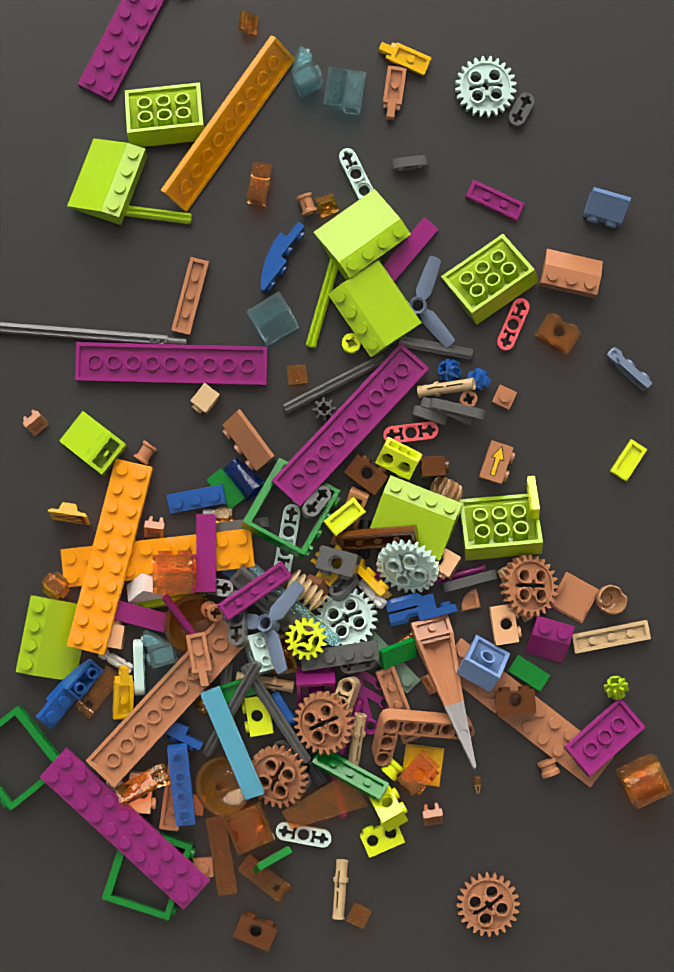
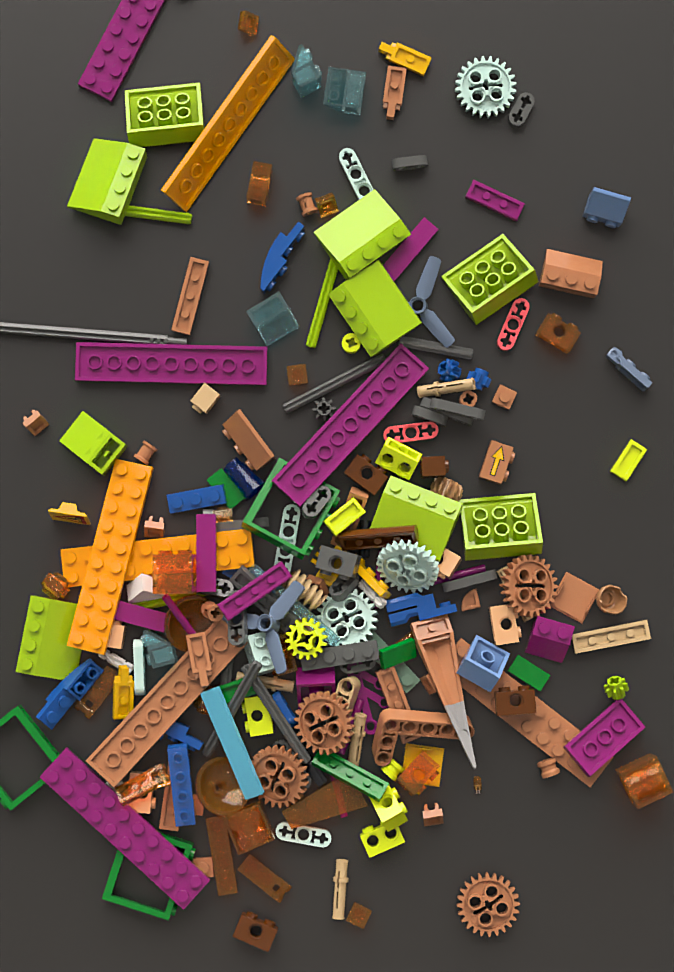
(271, 860): green tile -> none
(533, 497): neon yellow tile -> none

